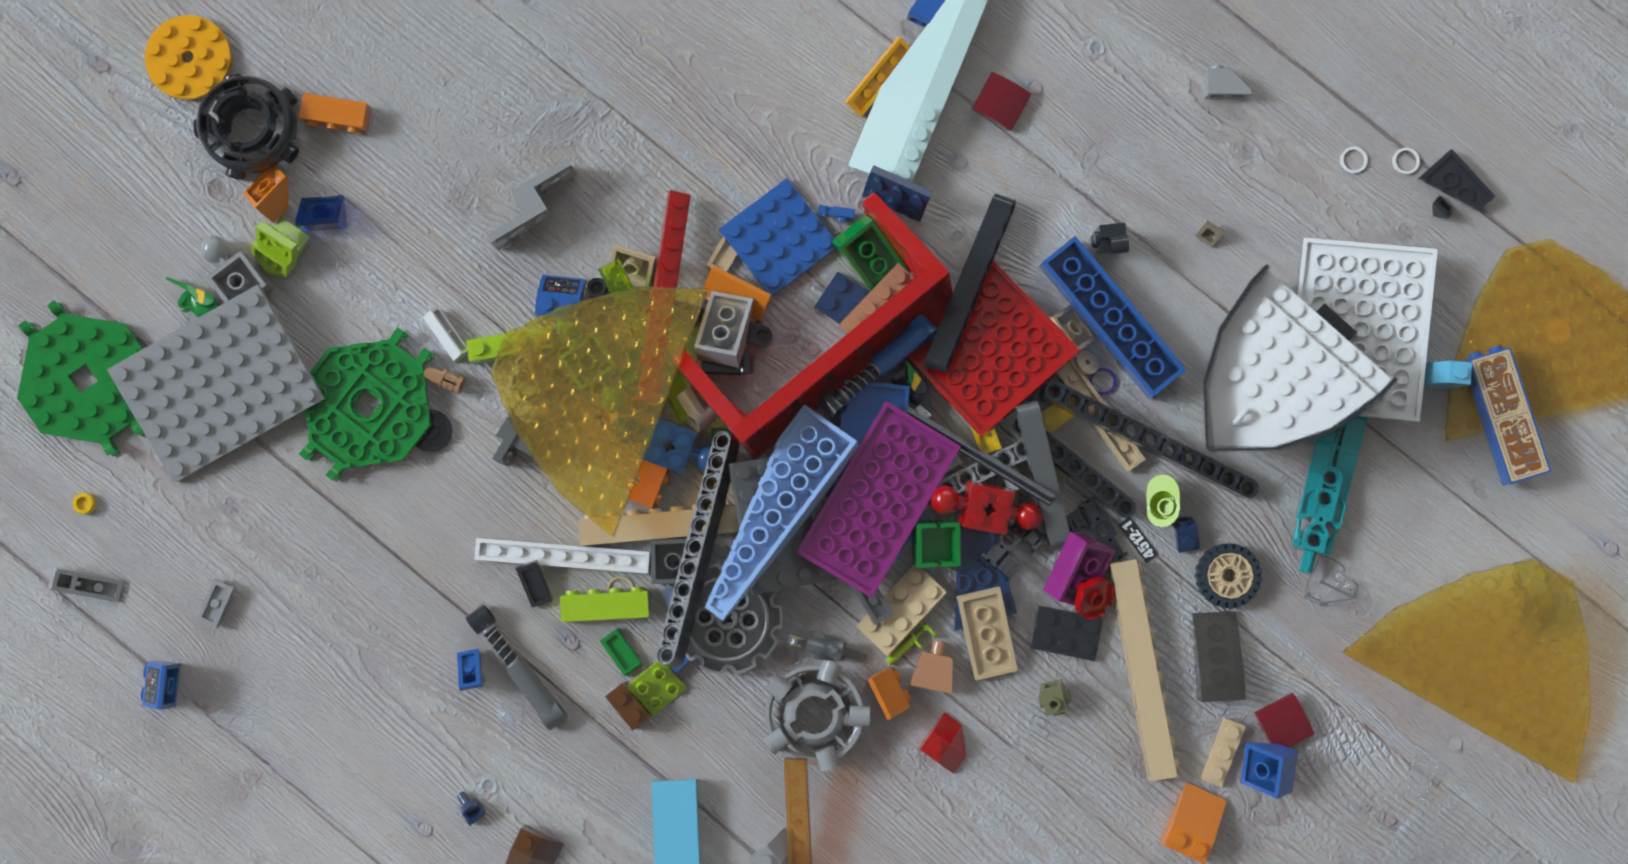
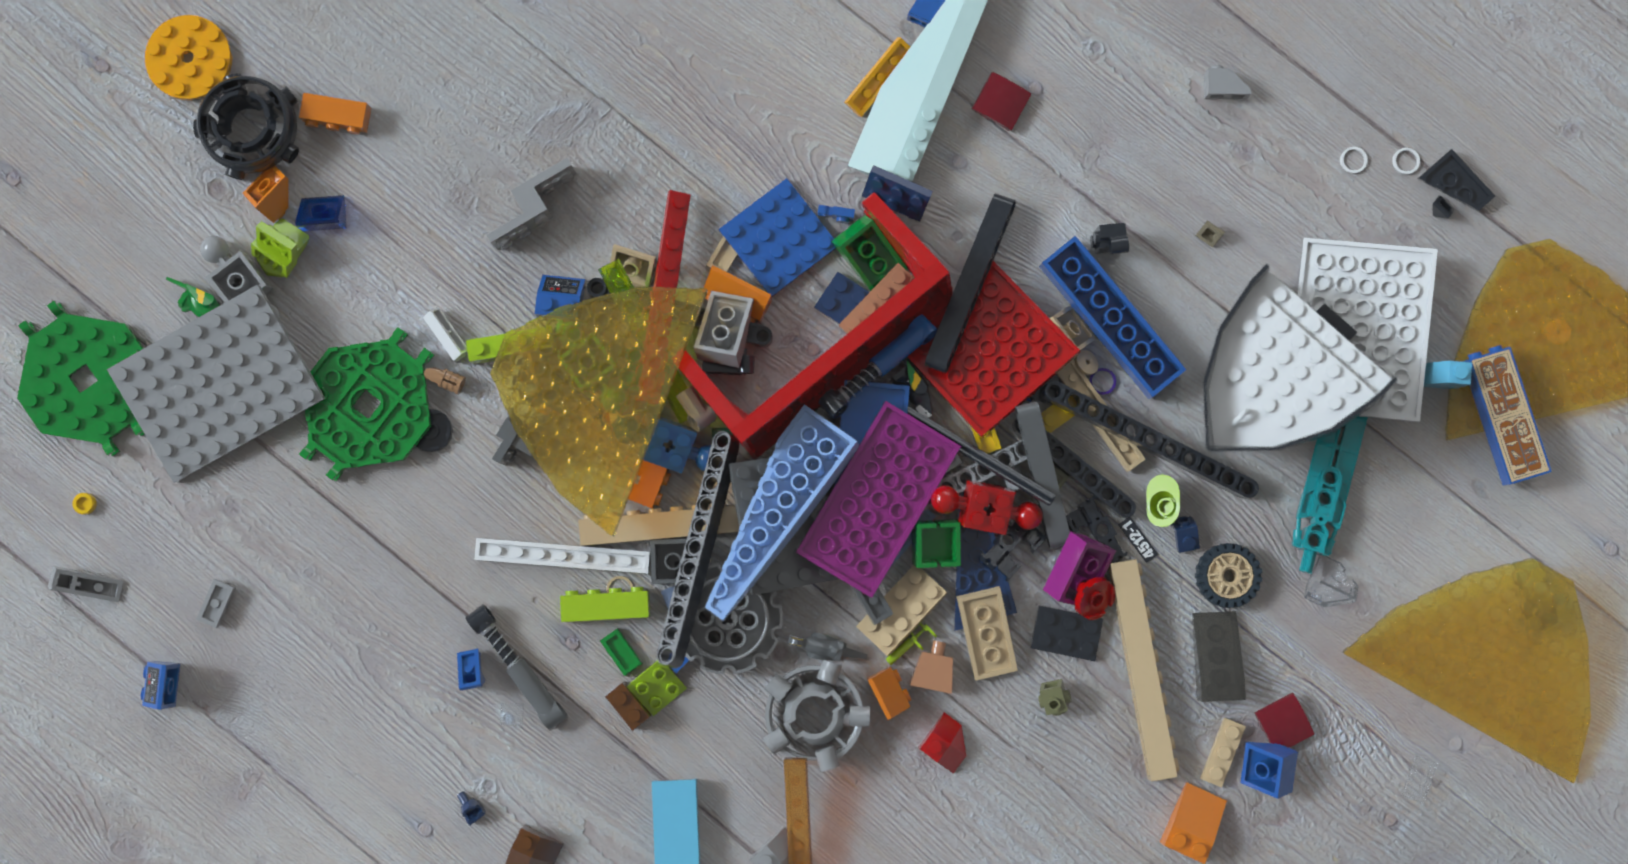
(534, 583): black tile -> none

